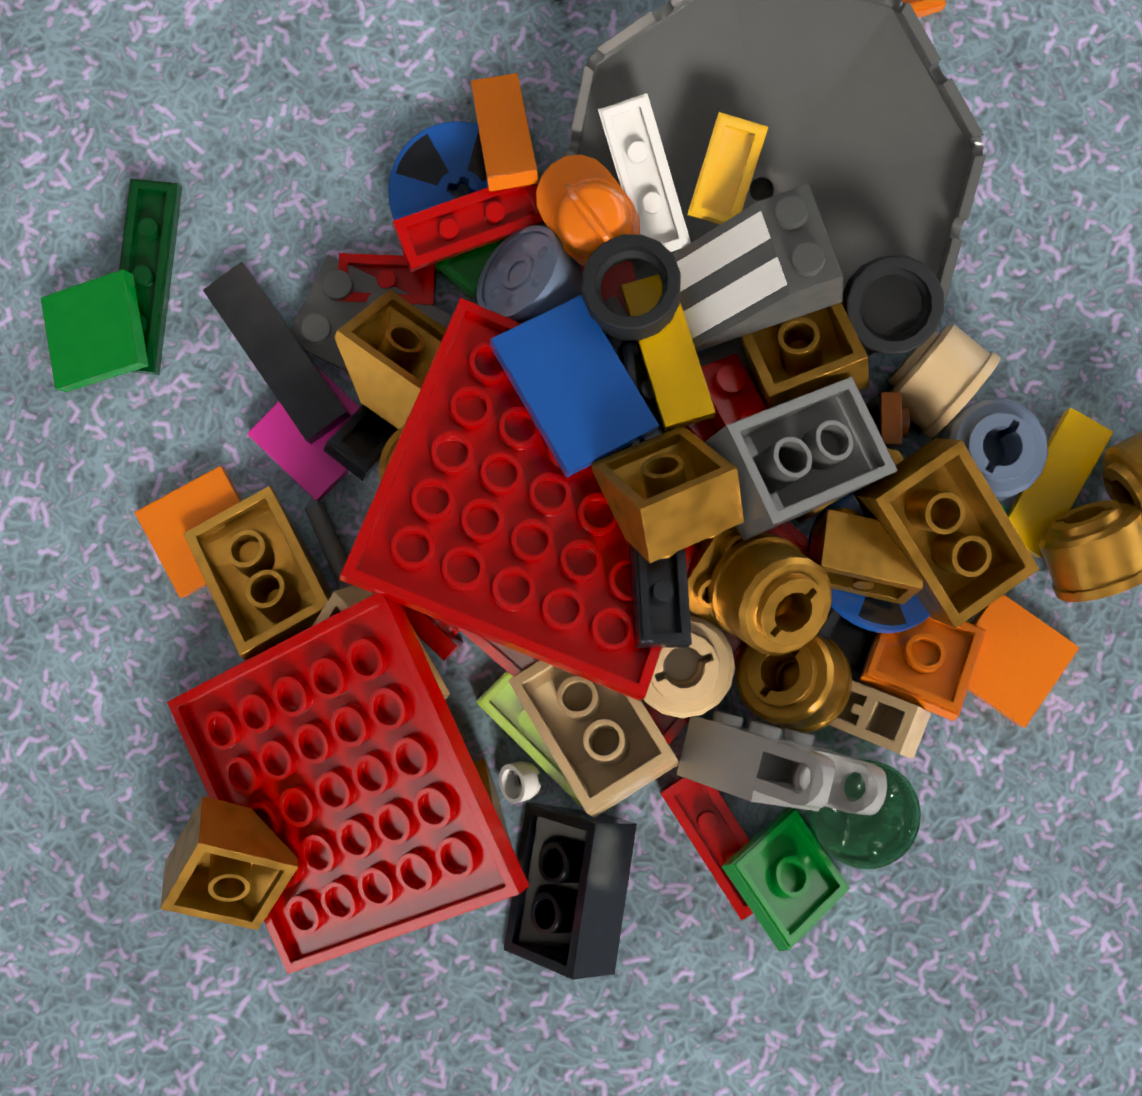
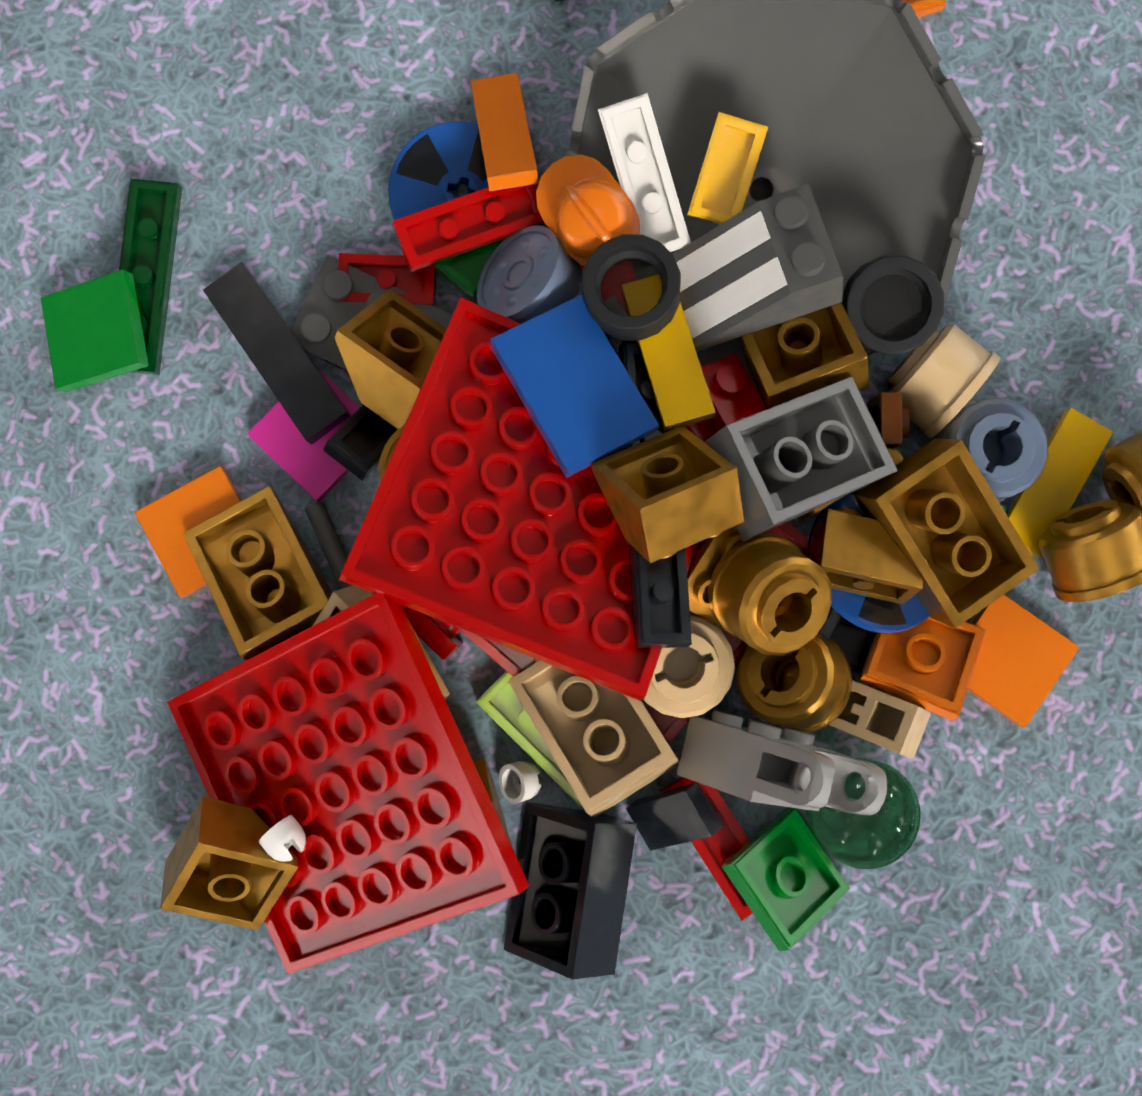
(281, 837): none -> white hinge
(674, 817): none -> black tile

